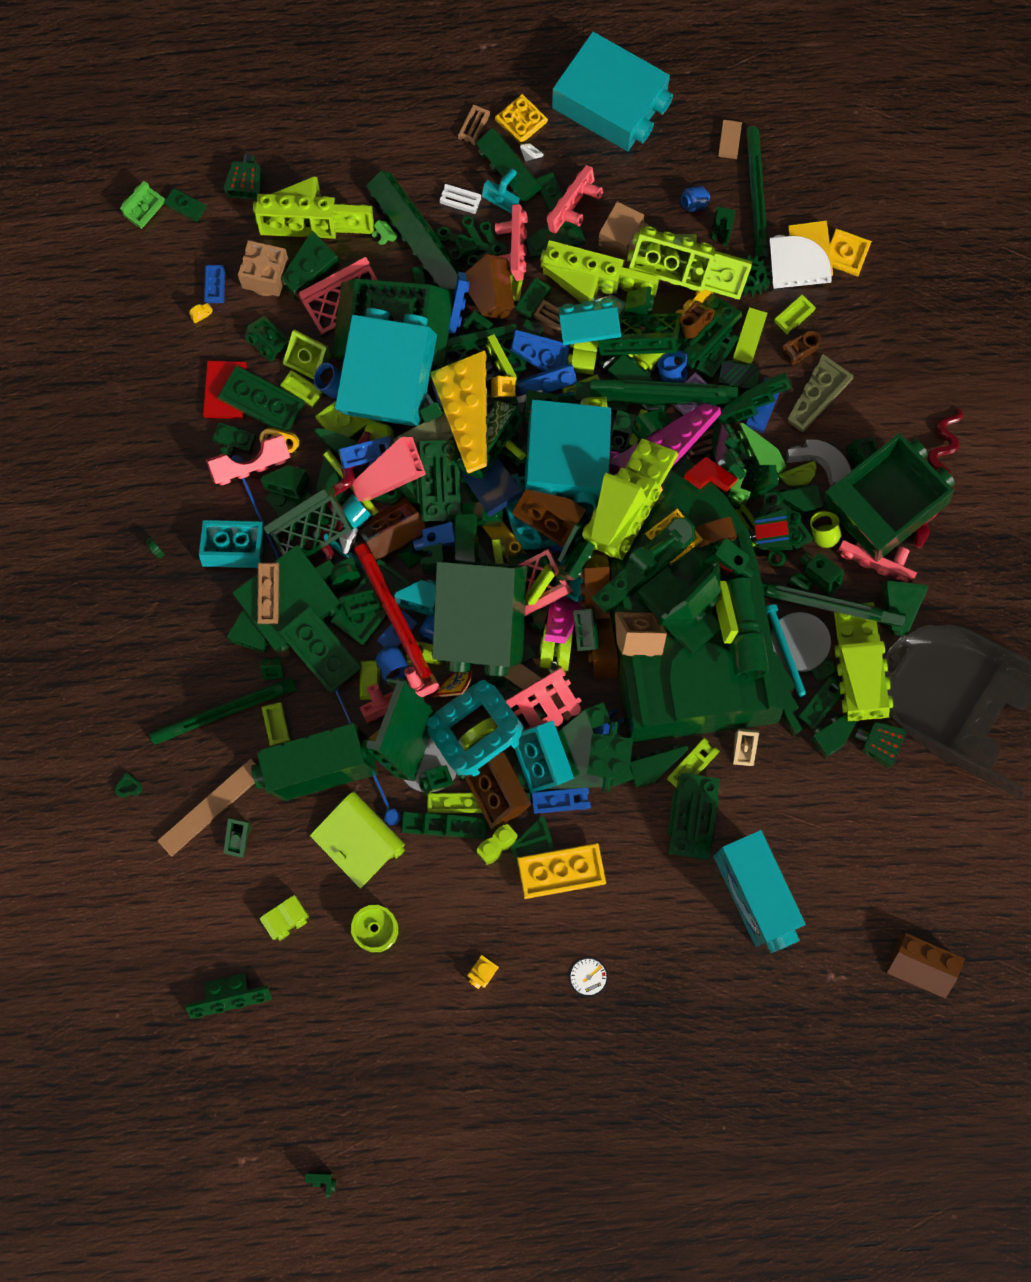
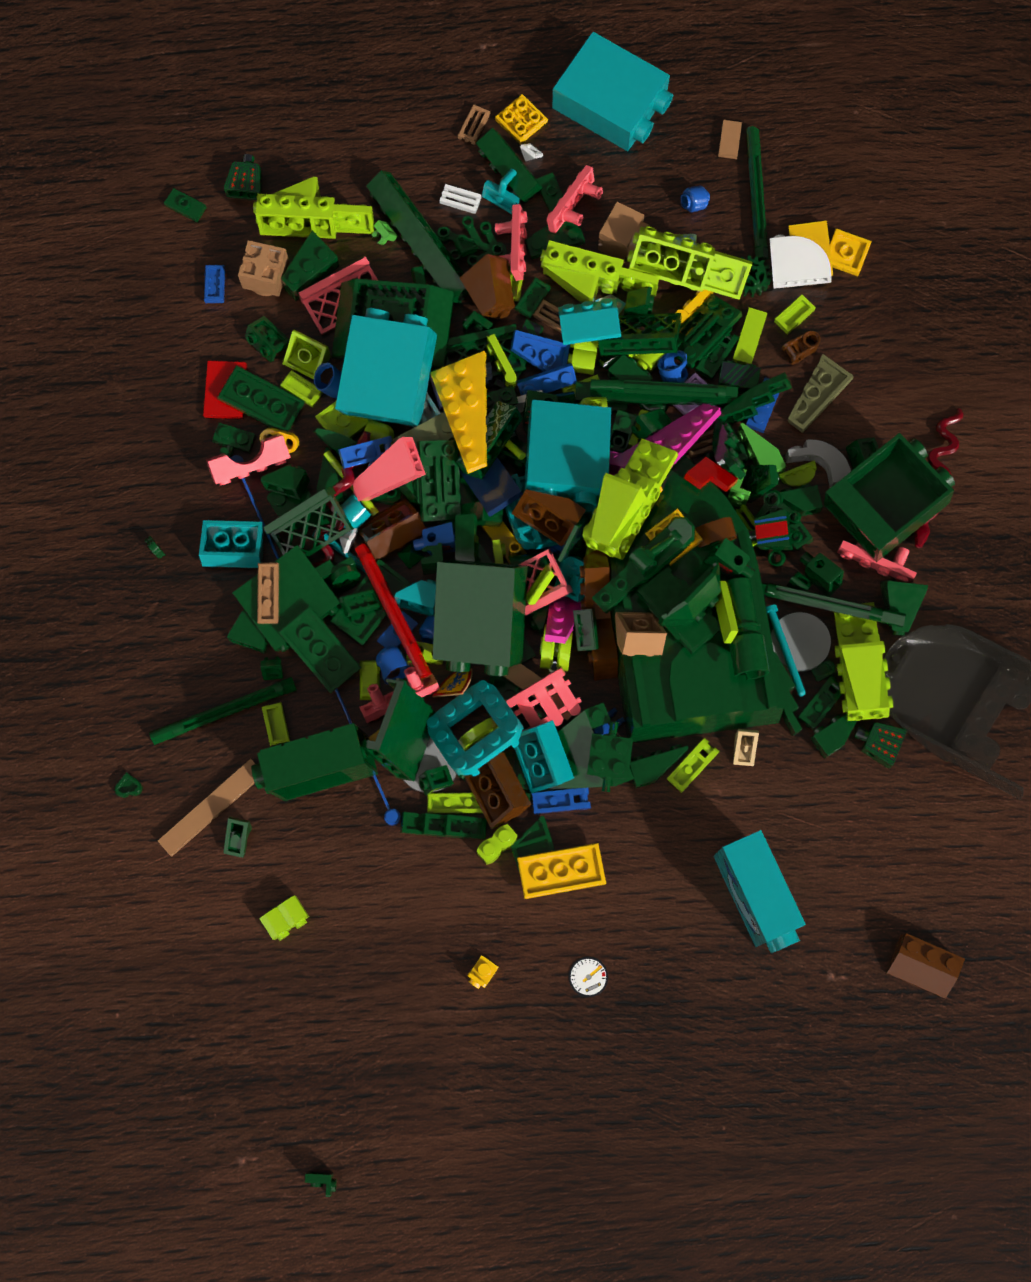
(141, 205): bright green bracket -> none
(200, 312): yellow tile -> none
(227, 994): dark green bracket -> none
(360, 837): lime door -> none
(386, 933): lime wheel -> none
(431, 412): dark green slope -> none
(461, 287): blue plate -> none
(503, 386): yellow slope -> none
(576, 559): dark green plate -> none
(693, 816): dark green piece -> none
(695, 319): reddish brown piece -> none
(723, 224): dark green hinge -> none
(826, 535): lime helmet -> none

